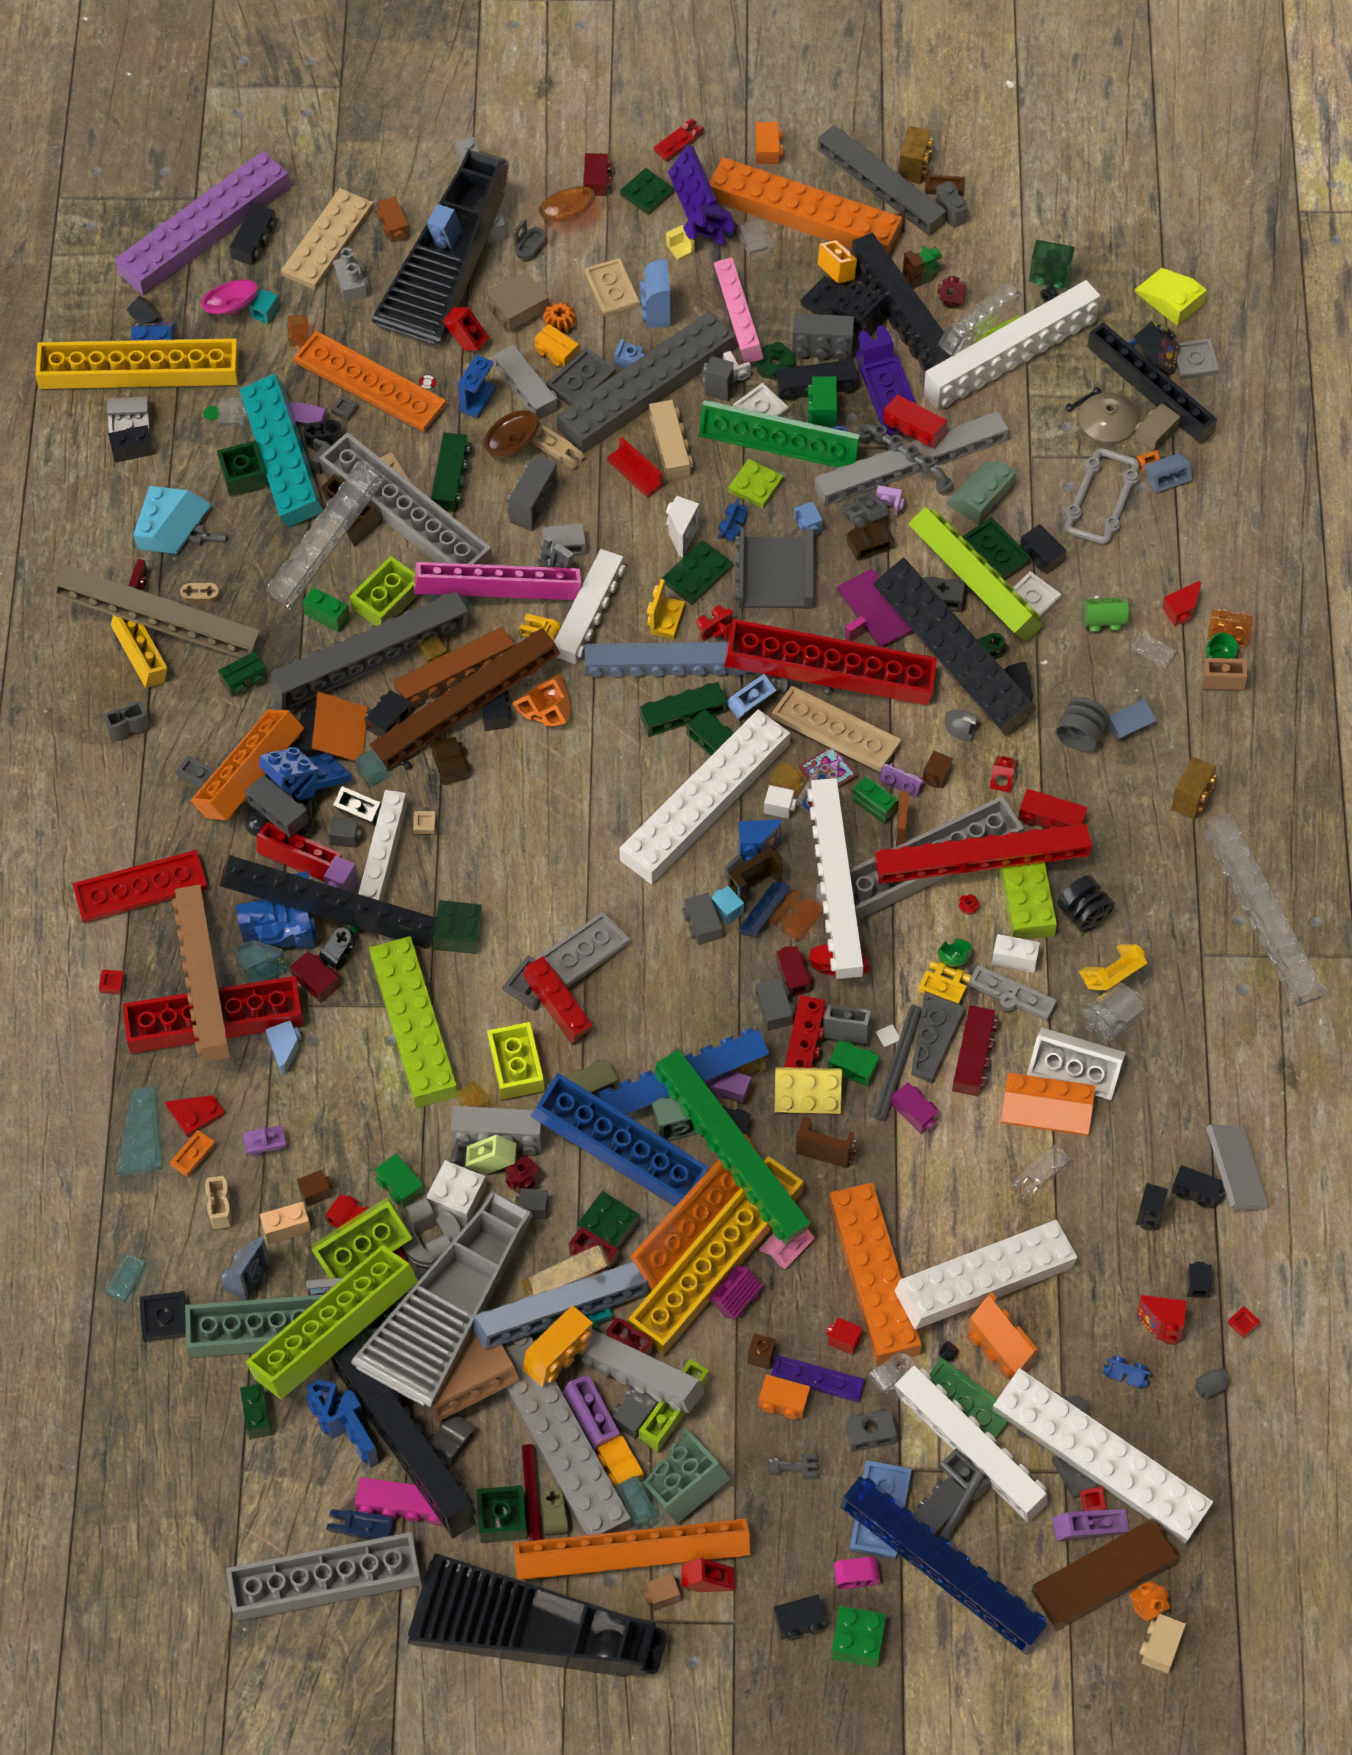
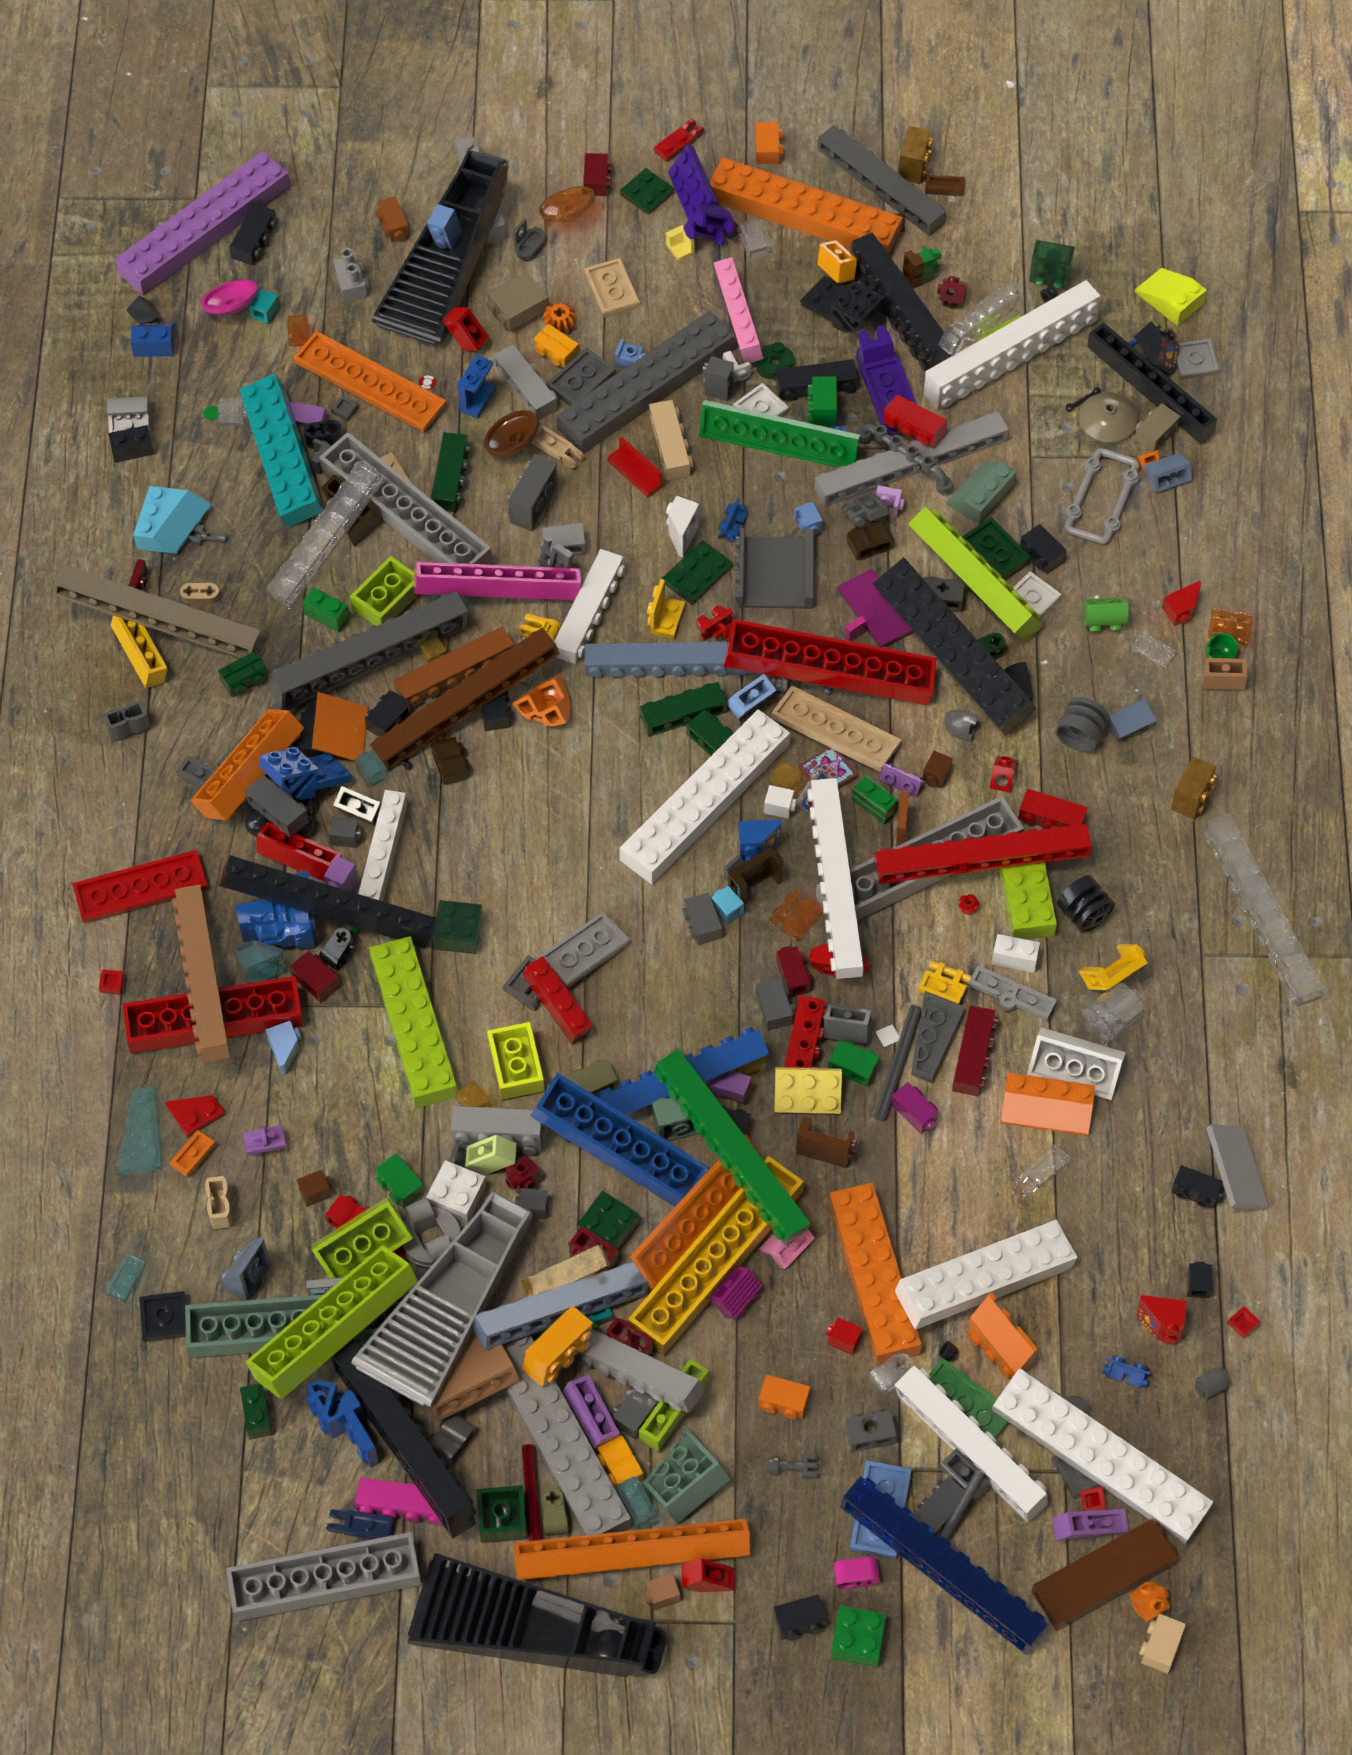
(137, 363): yellow brick -> none
(242, 468): dark green brick -> none
(285, 1222): light nougat brick -> none
(327, 238): tan plate -> none
(424, 822): tan plate -> none
(656, 294): medium blue brick -> none
(755, 483): lime plate -> none
(761, 1351): reddish brown brick -> none
(764, 908): dark blue plate -> none
(819, 1378): dark purple tile -> none
(822, 336): dark grey brick -> none
(954, 204): dark grey brick -> none
(955, 954): green hair -> none
(1151, 1207): black brick -> none

